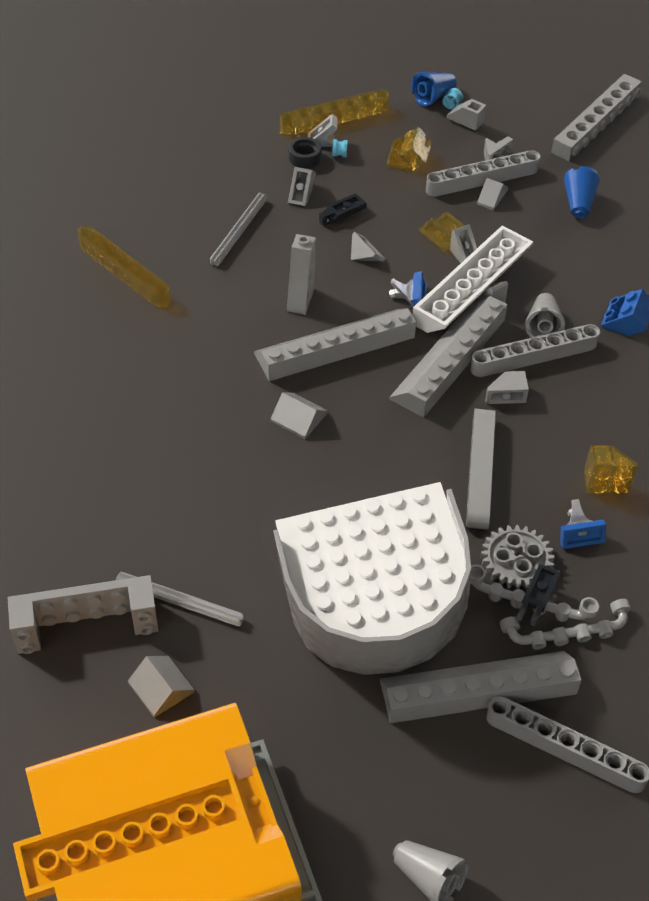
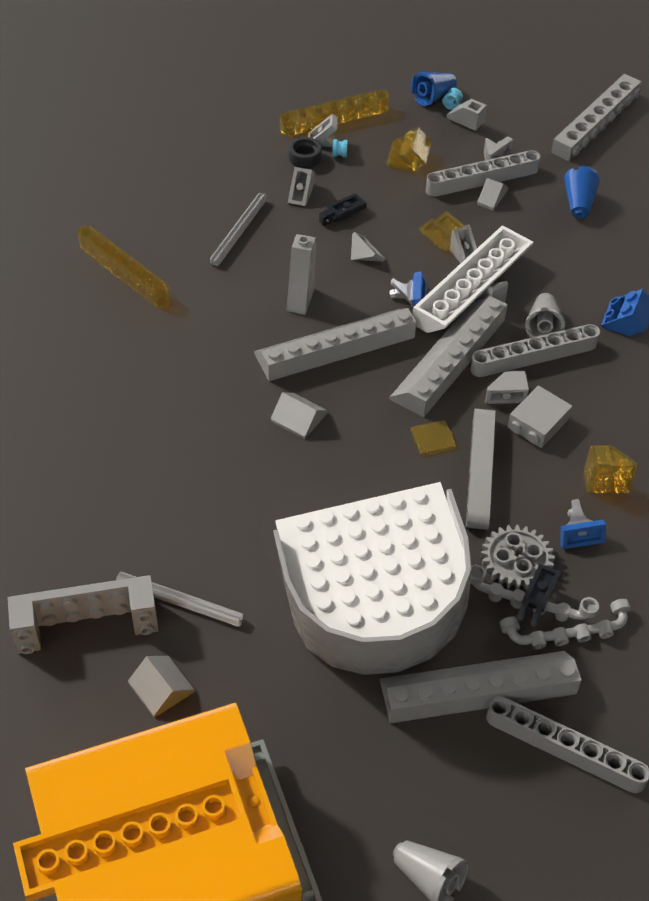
(433, 437): none -> clear yellow piece
(539, 416): none -> light grey brick

